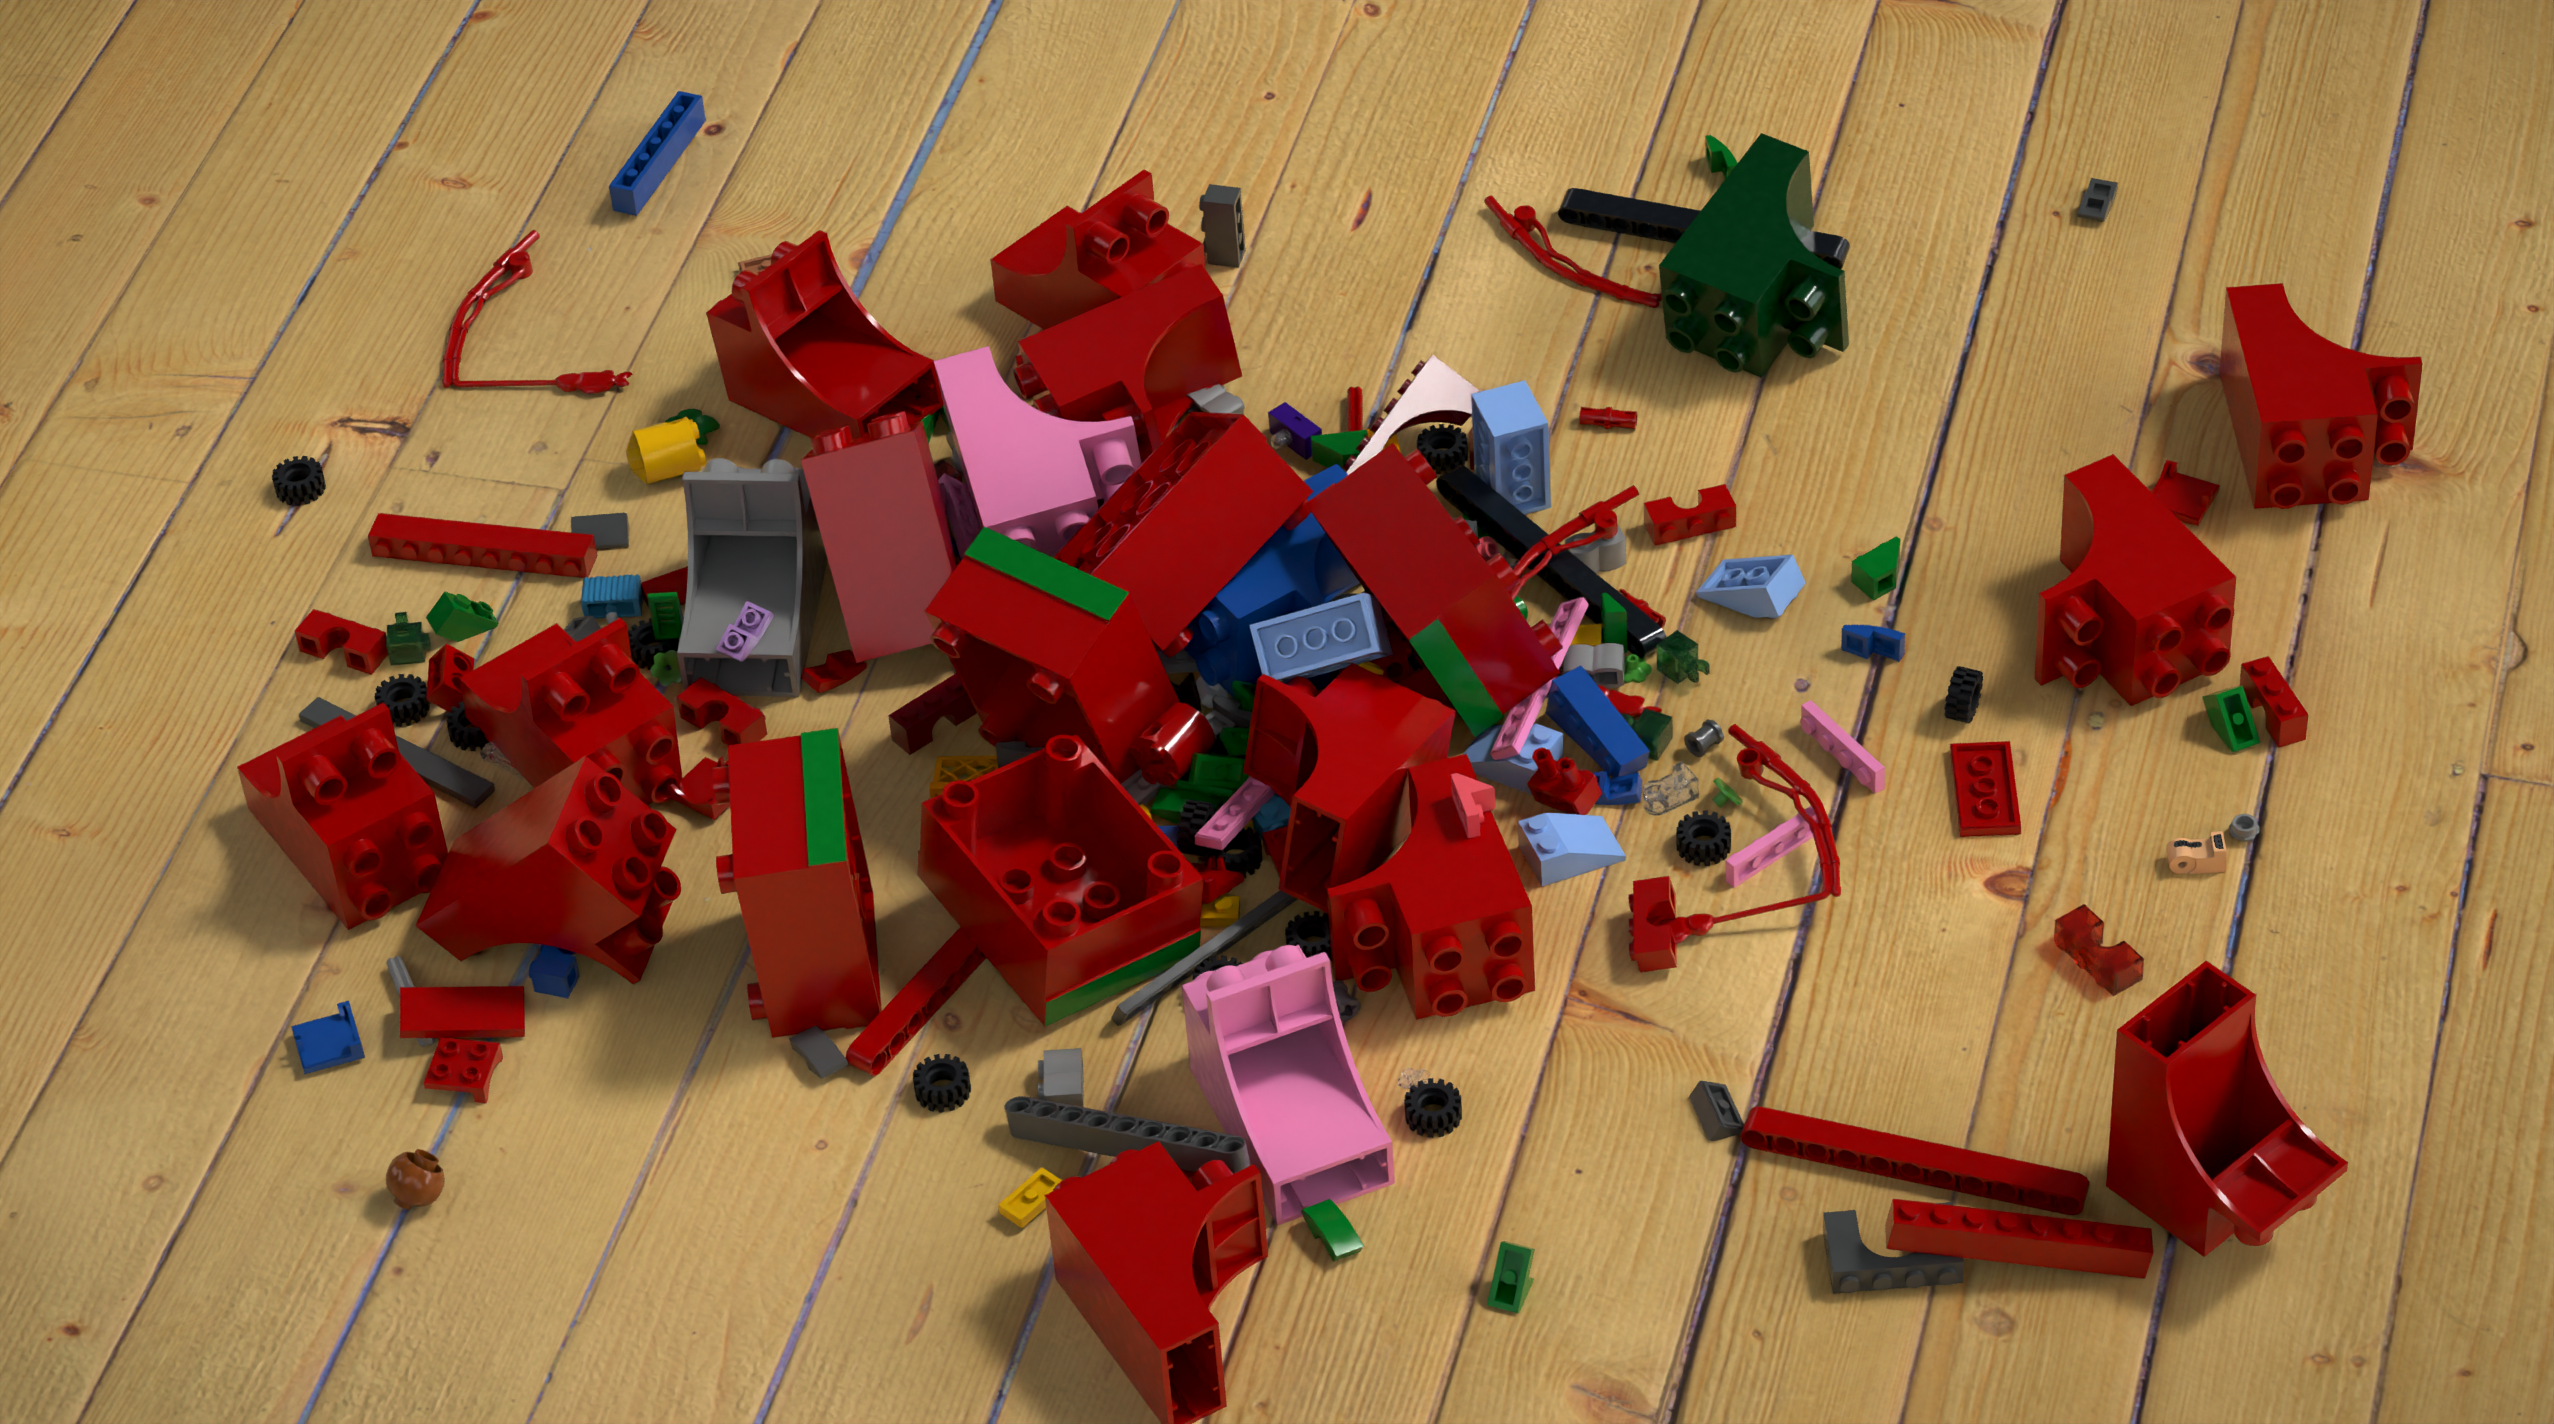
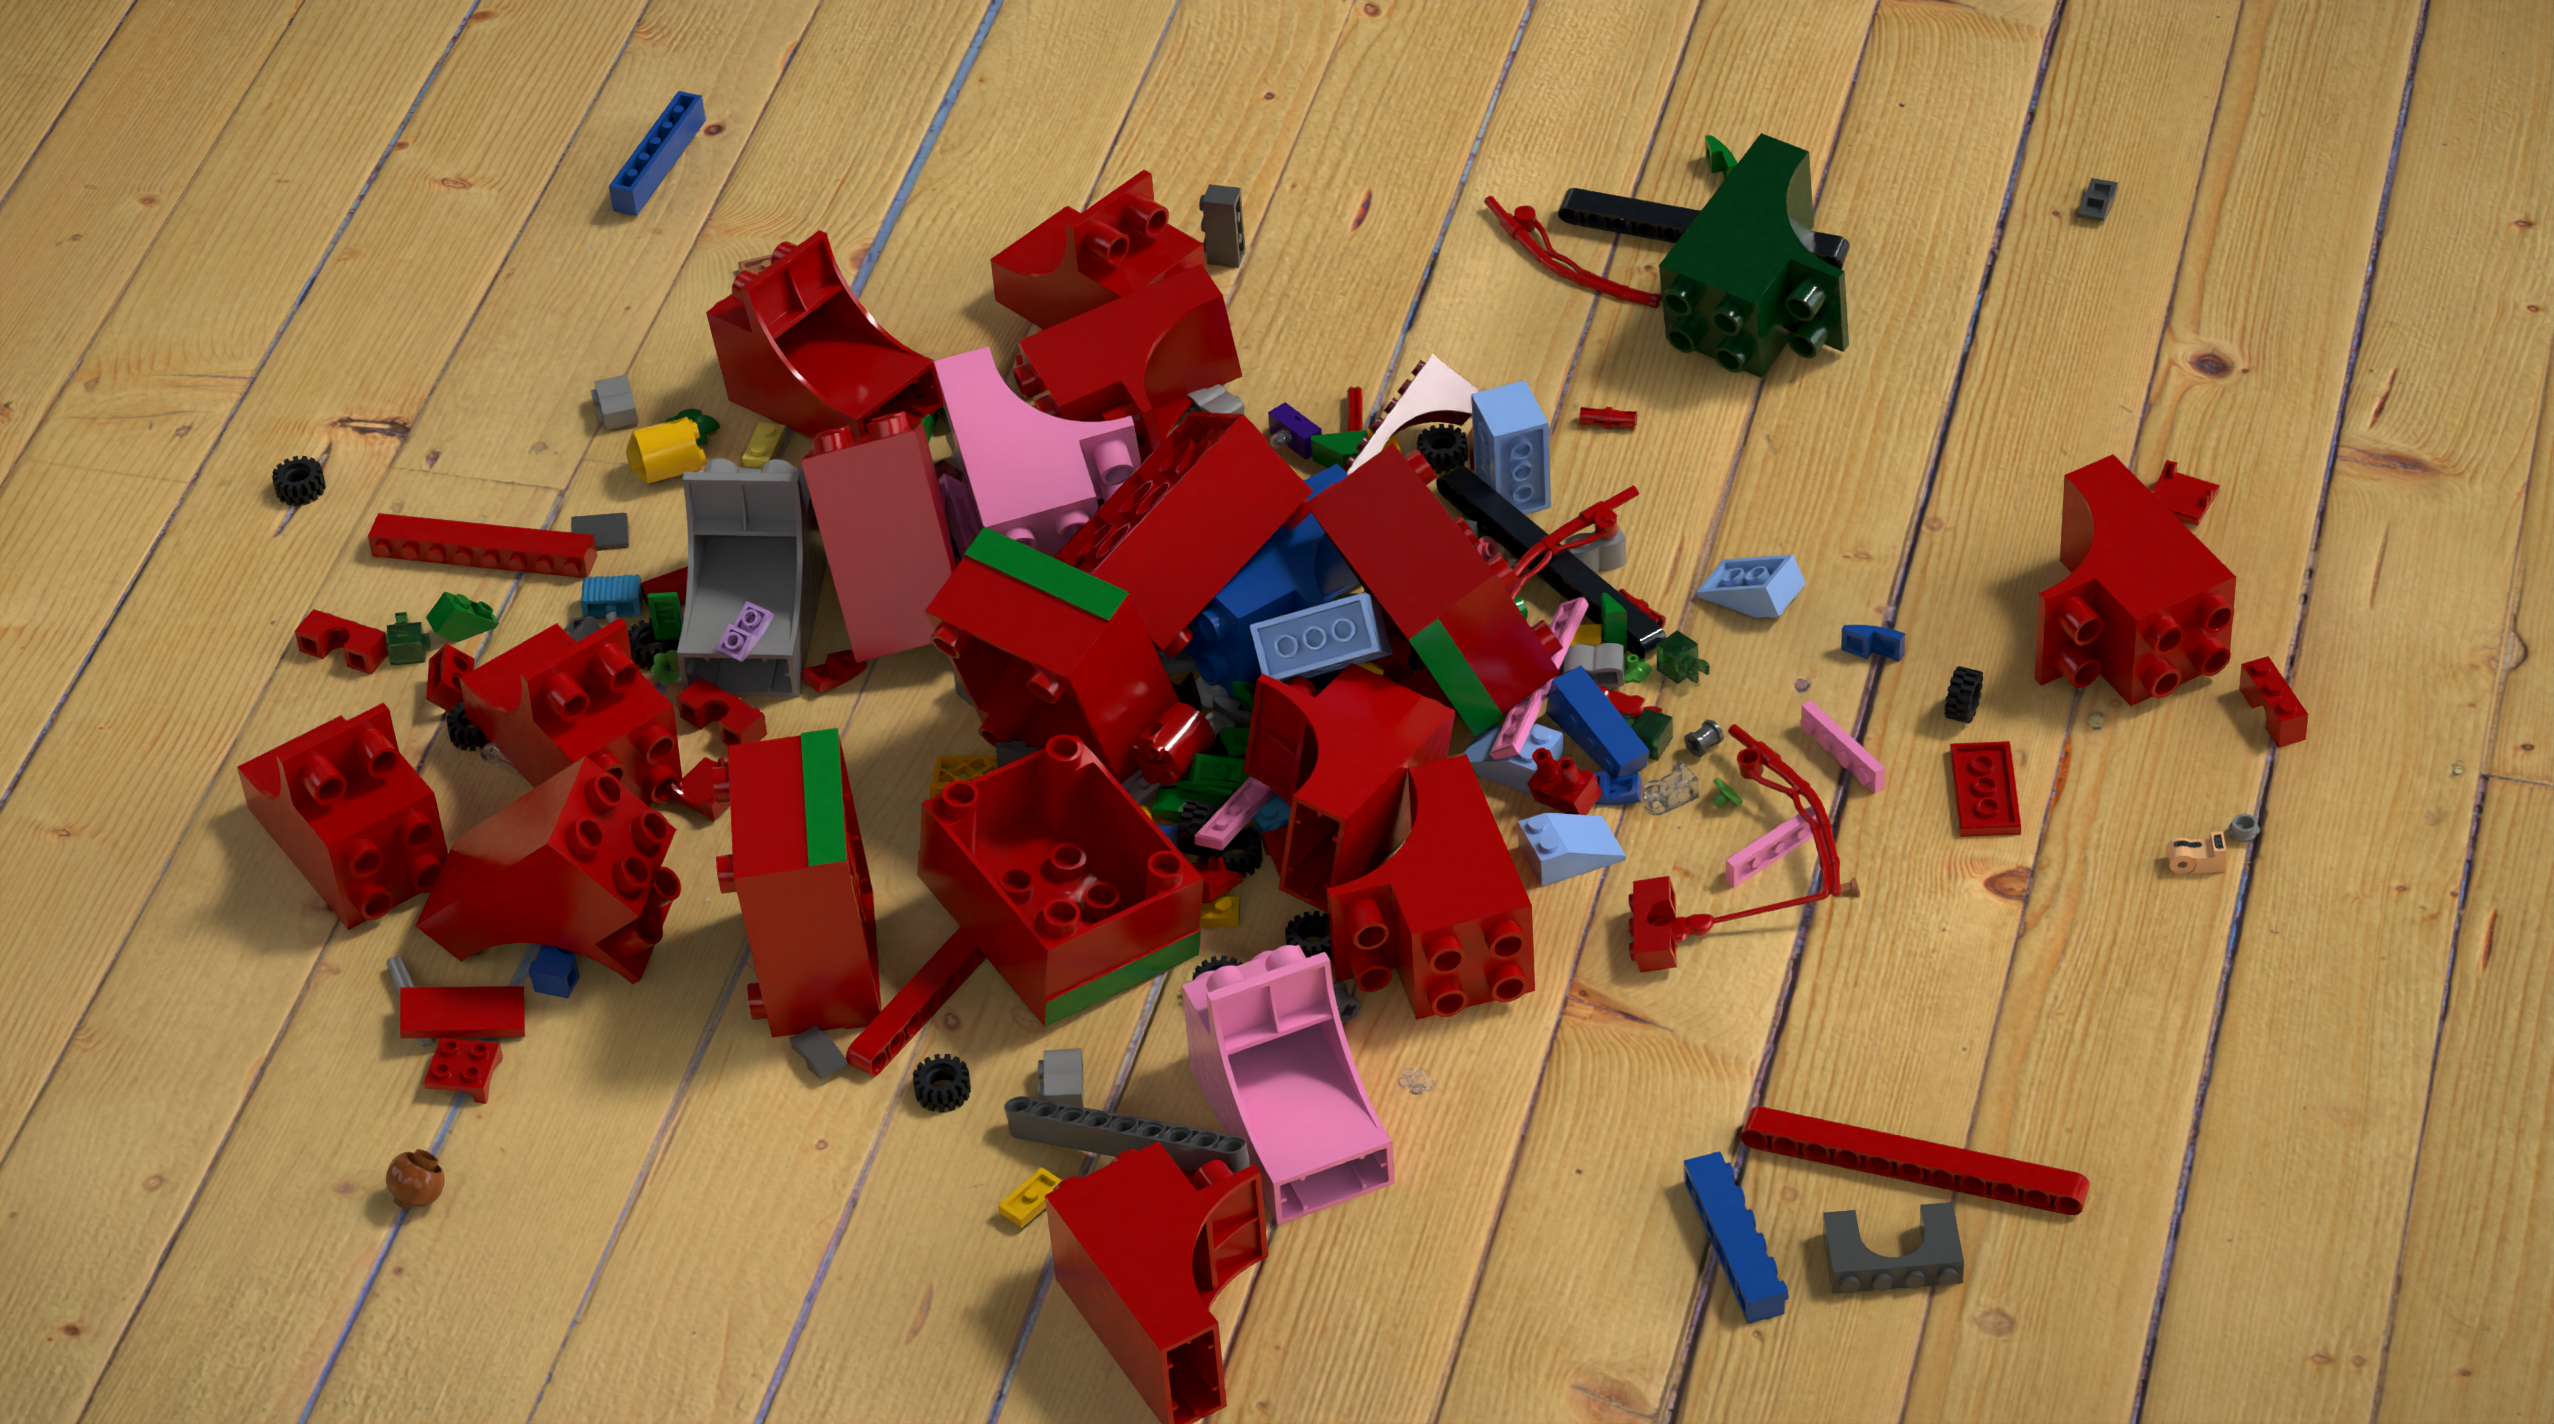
(328, 1040): blue piece -> none
(400, 689): black tyre -> none
(431, 768): dark grey tile -> none
(521, 268): red piece -> none
(615, 402): none -> light grey brick
(764, 444): none -> light yellow plate
(913, 723): dark red arch -> none
(1212, 948): dark grey tile -> none
(1333, 1228): green slope -> none
(1433, 1121): black tyre -> none
(1471, 801): coral slope -> none
(1511, 1277): green slope -> none
(1672, 523): red arch -> none
(1700, 850): black tyre -> none
(1716, 1110): dark grey slope -> none
(1735, 1237): none -> blue brick
(1850, 888): none -> nougat piece
(1878, 569): green slope -> none
(2019, 1238): red brick -> none
(2112, 967): clear red arch -> none
(2201, 1123): red arch -> none
(2232, 718): green slope -> none
(2309, 407): red arch -> none

